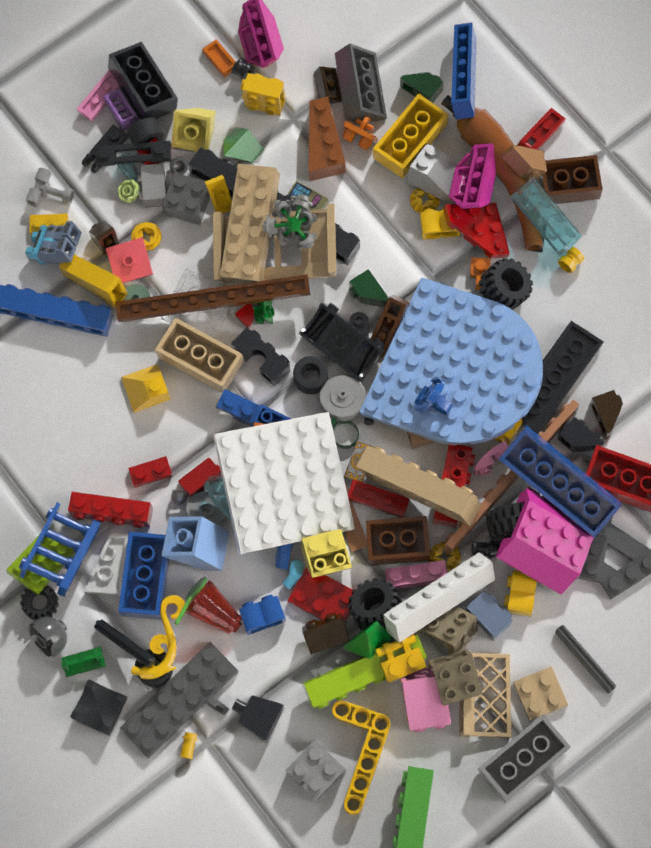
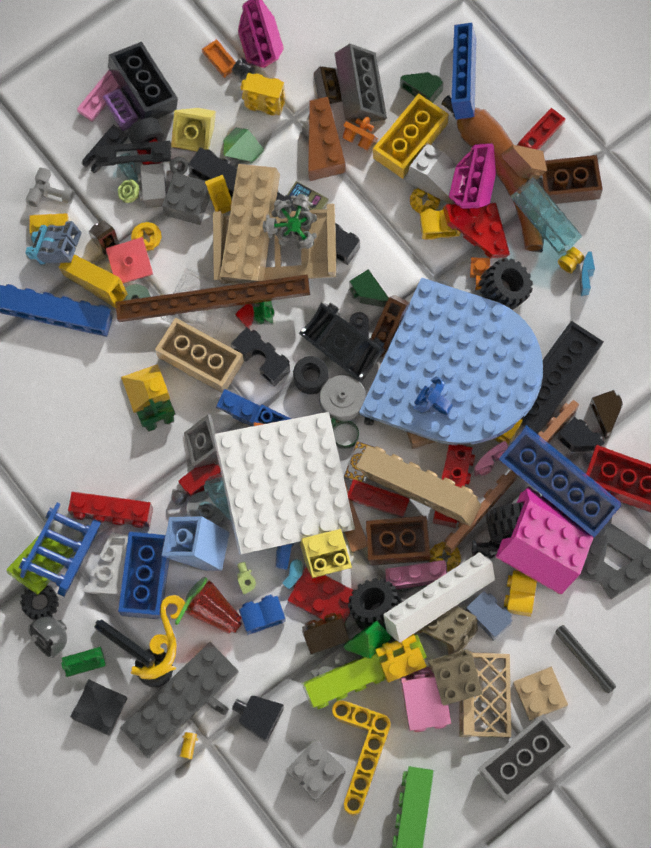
(150, 472): red plate -> none
(156, 412): none -> dark green hips
(201, 443): none -> light grey slope
(244, 575): none -> yellowish green piece
(587, 271): none -> dark azure slope

